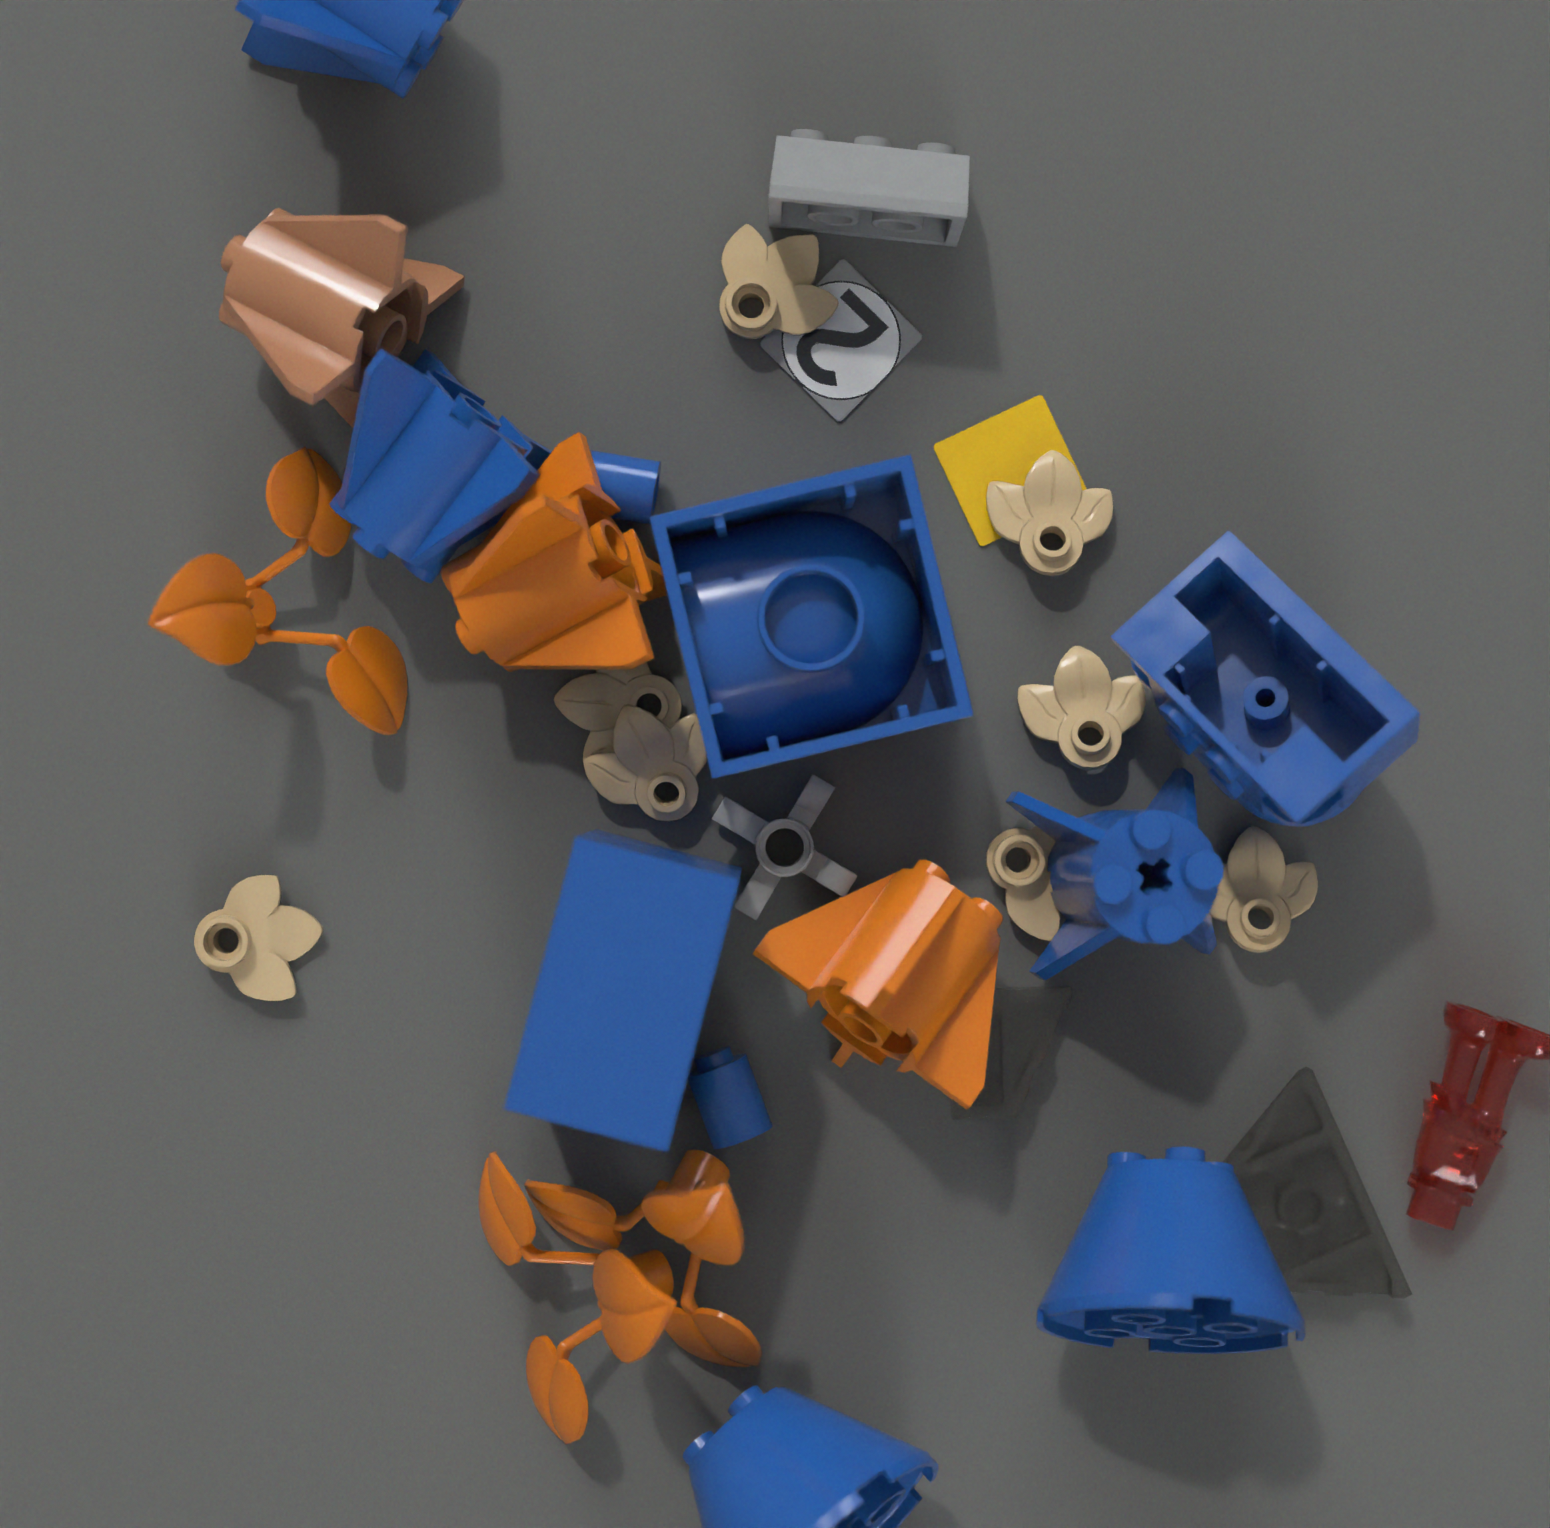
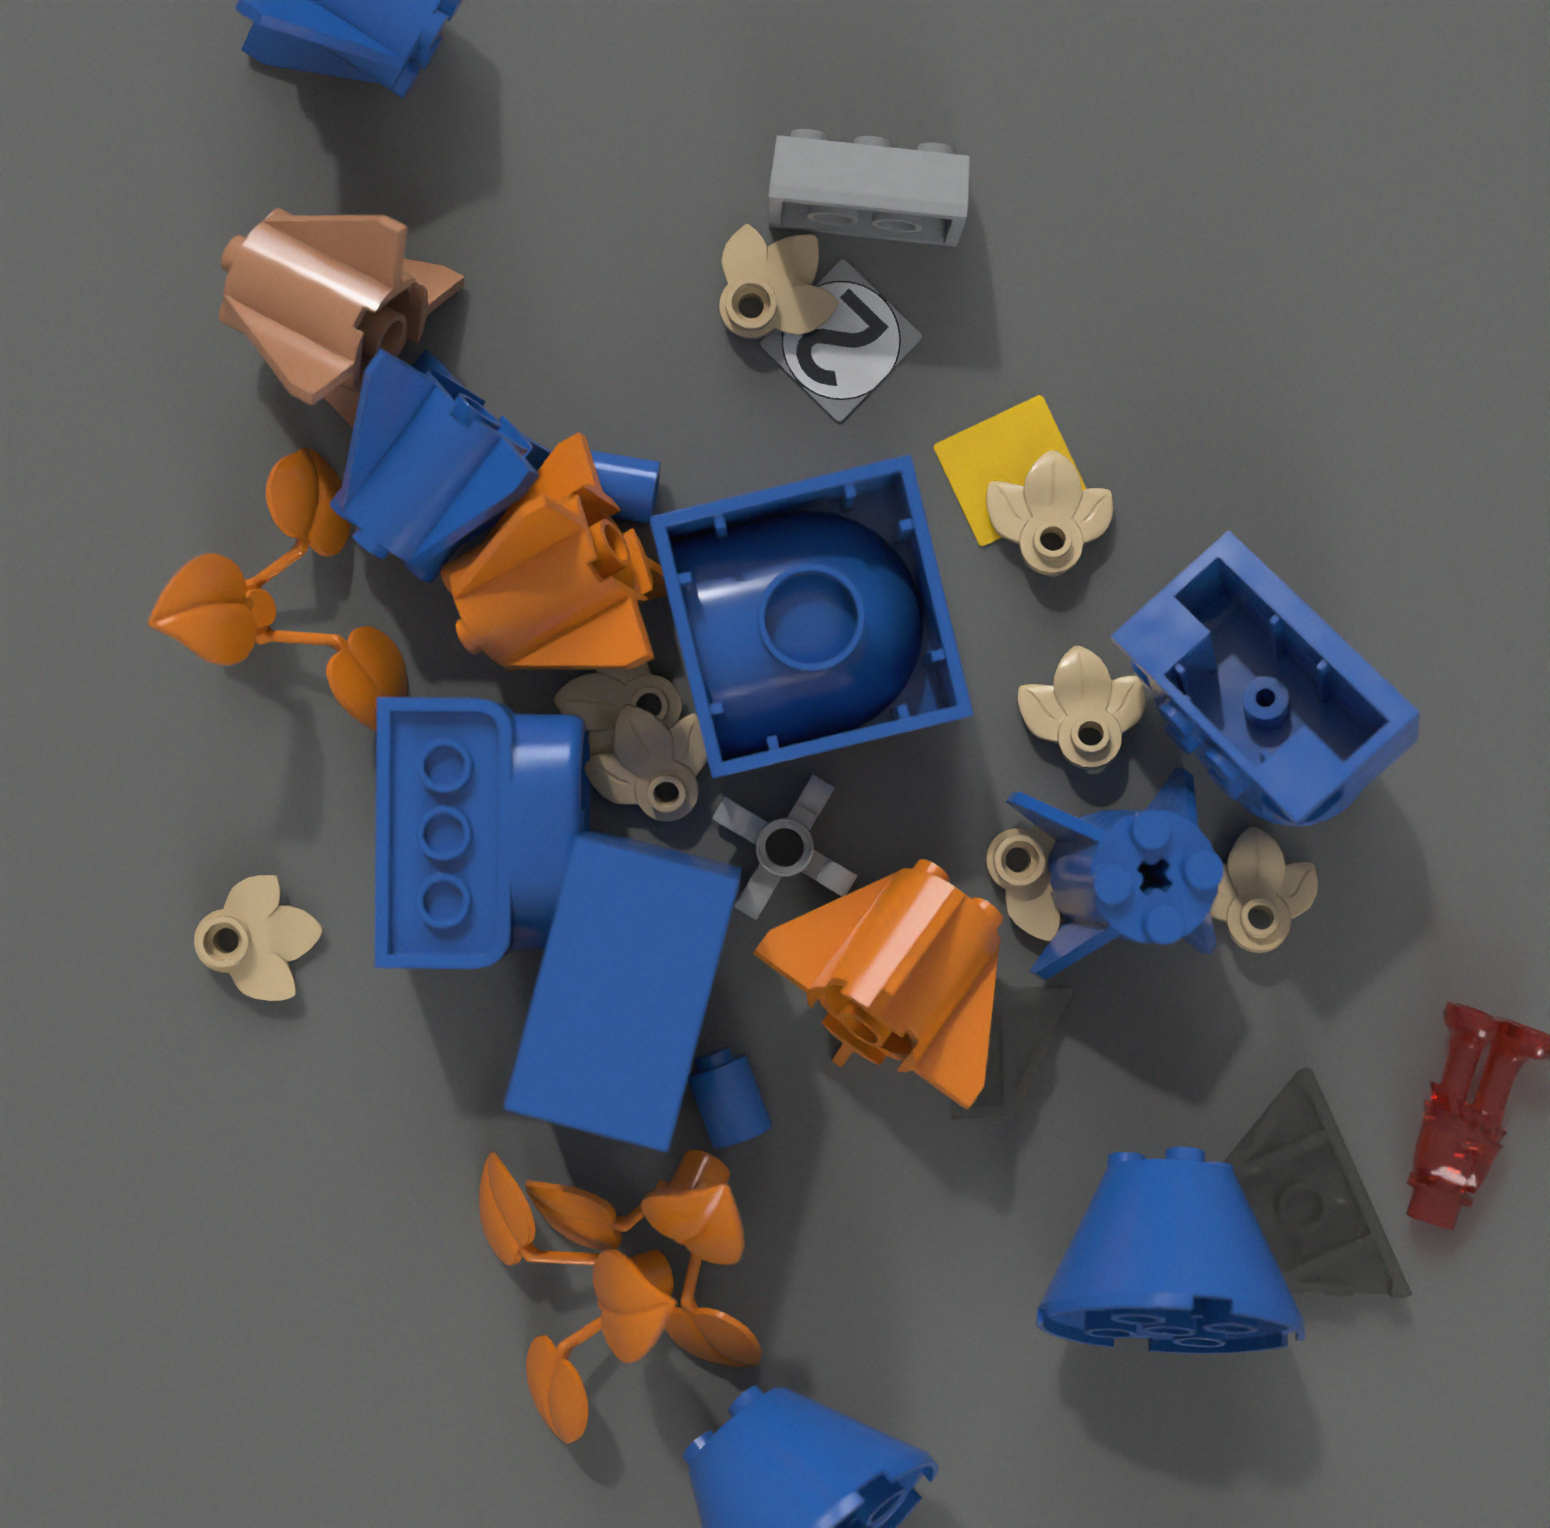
(472, 828): none -> blue brick

